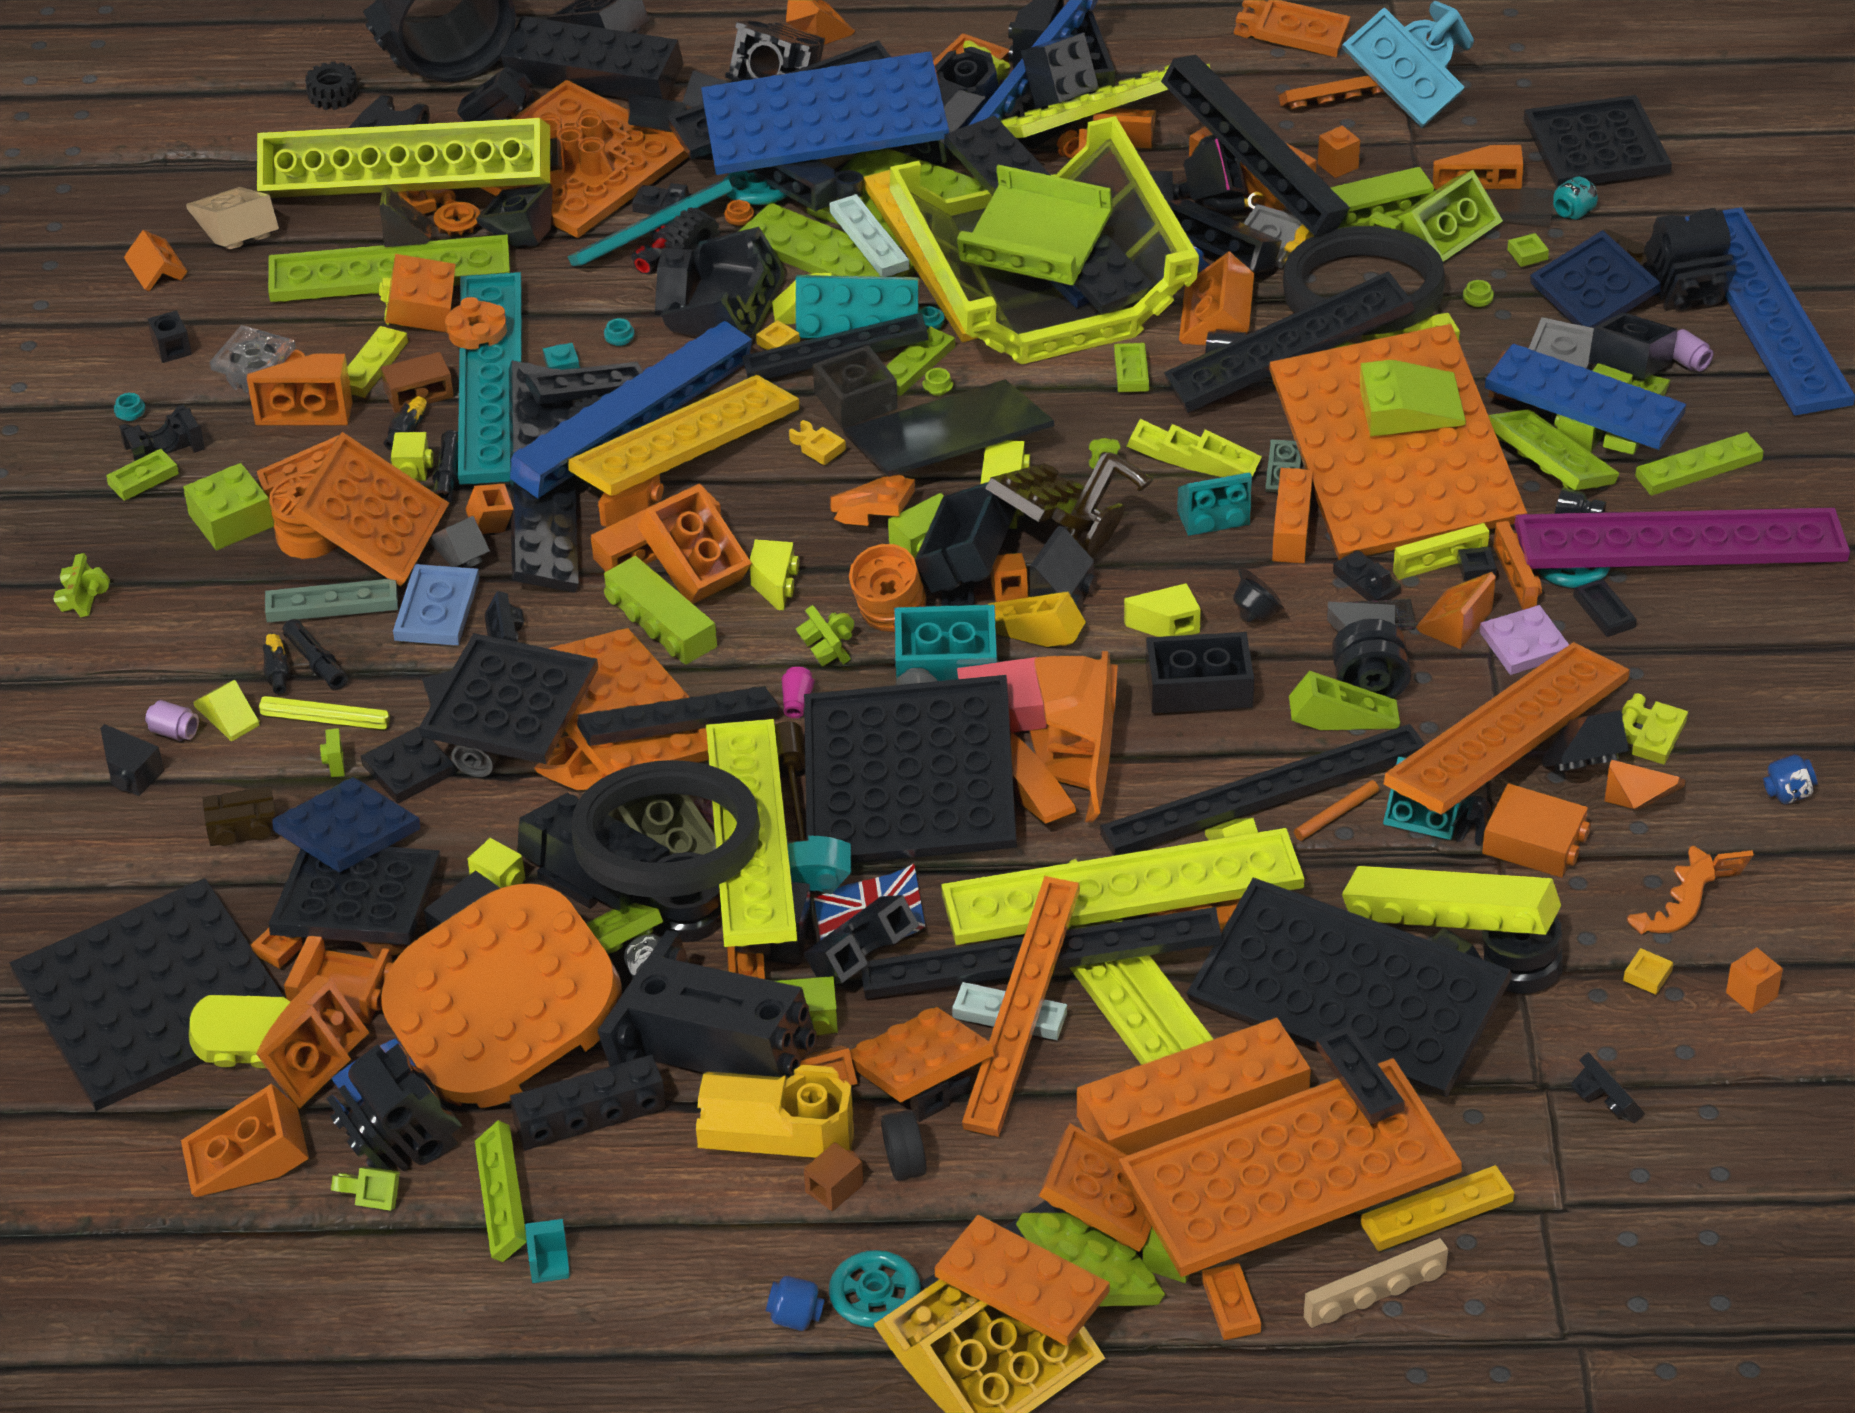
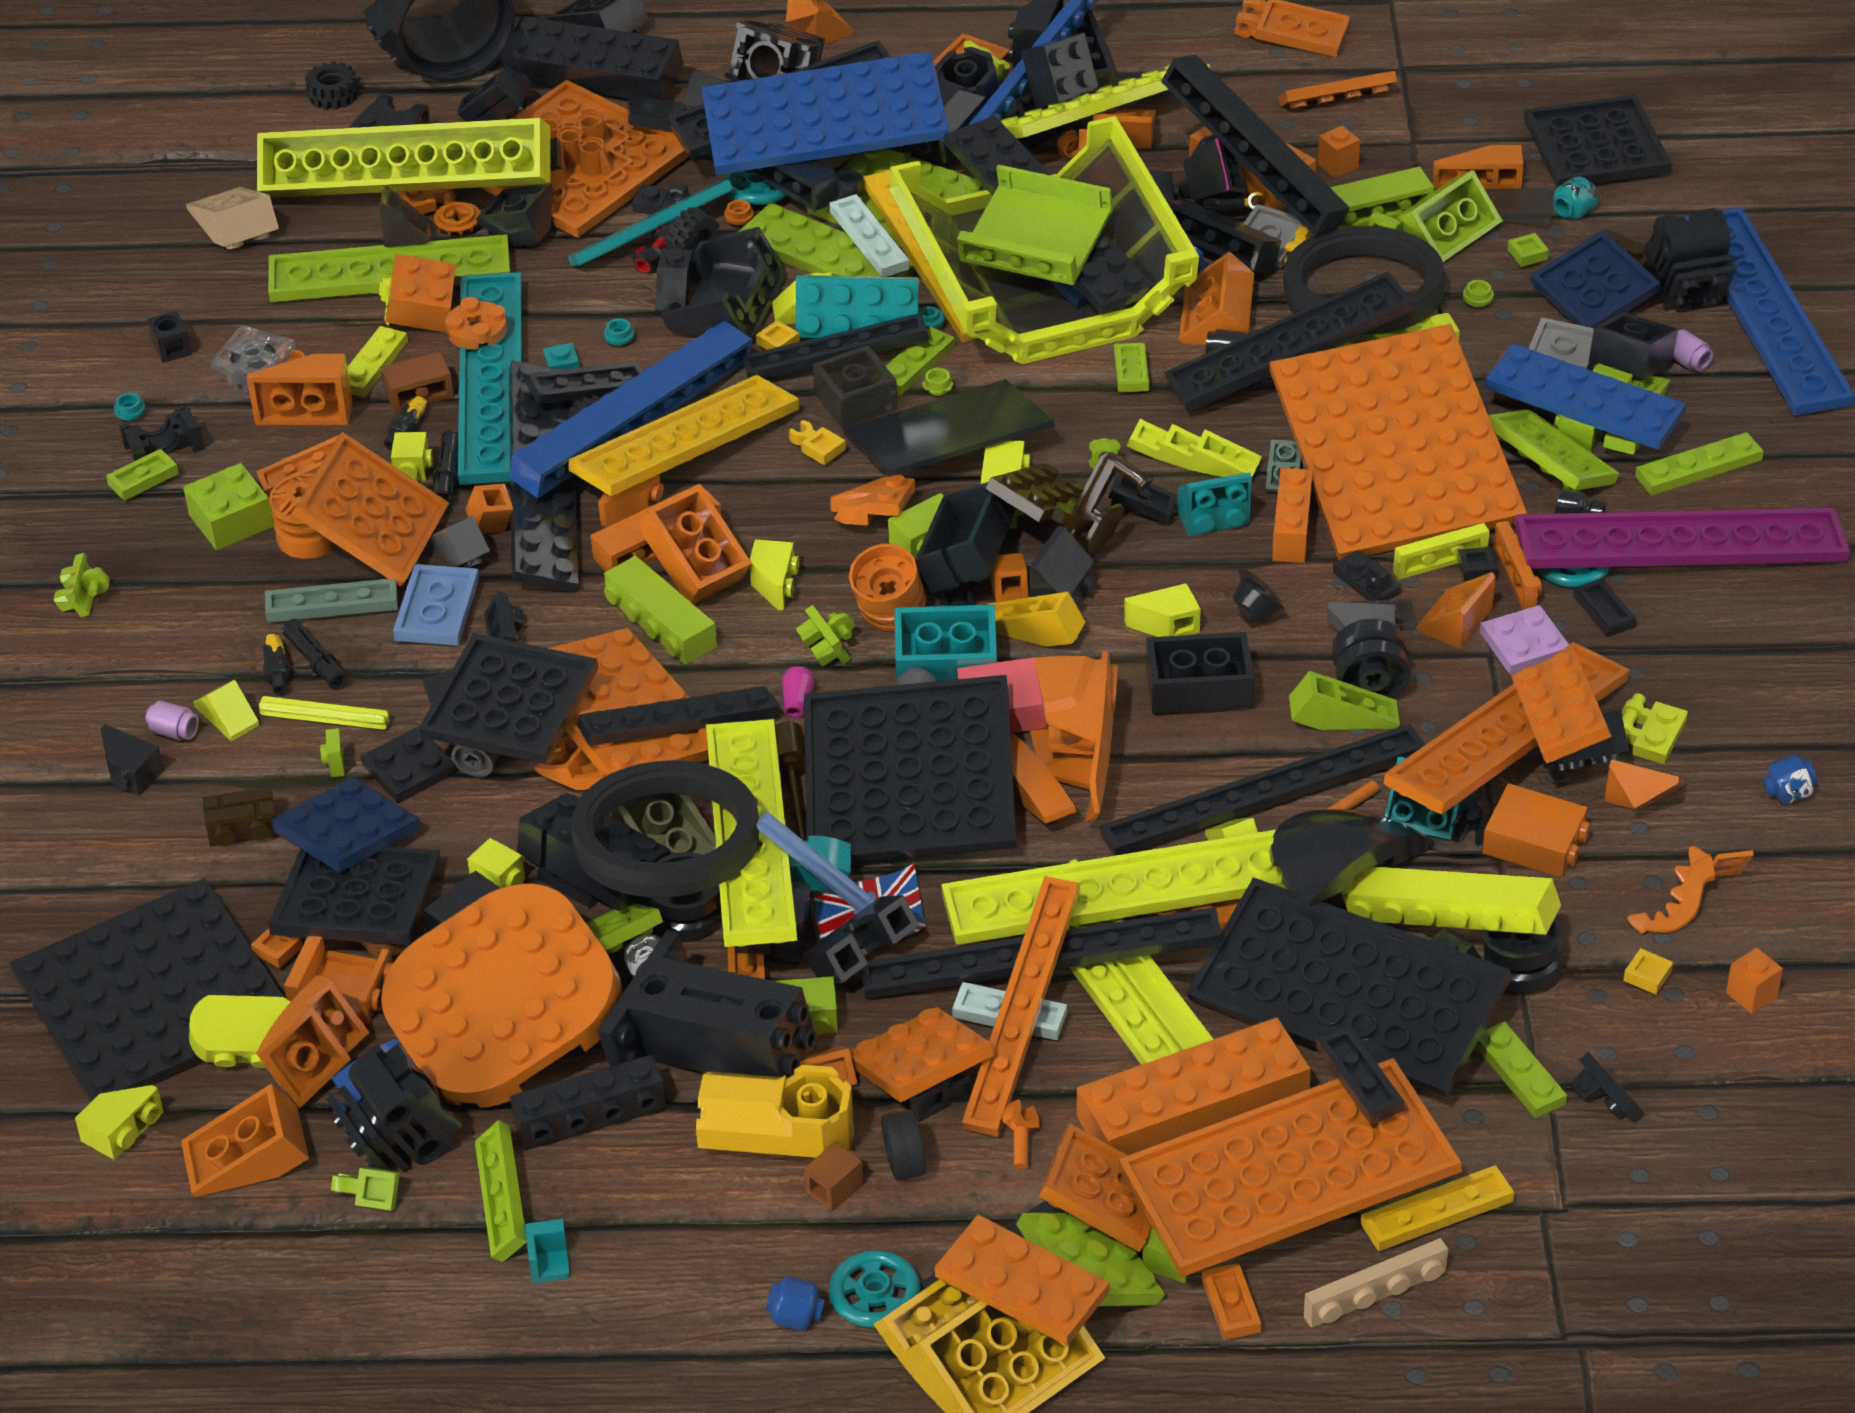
(118, 1118): none -> neon yellow slope
(151, 257): orange panel -> none
(814, 862): none -> medium blue axle
(1022, 1123): none -> orange bar
(1151, 501): none -> black hinge
(1330, 846): none -> black brick
(1407, 63): medium azure plate -> none
(1408, 397): lime slope -> none
(1520, 1070): none -> lime plate
(1560, 706): none -> orange plate

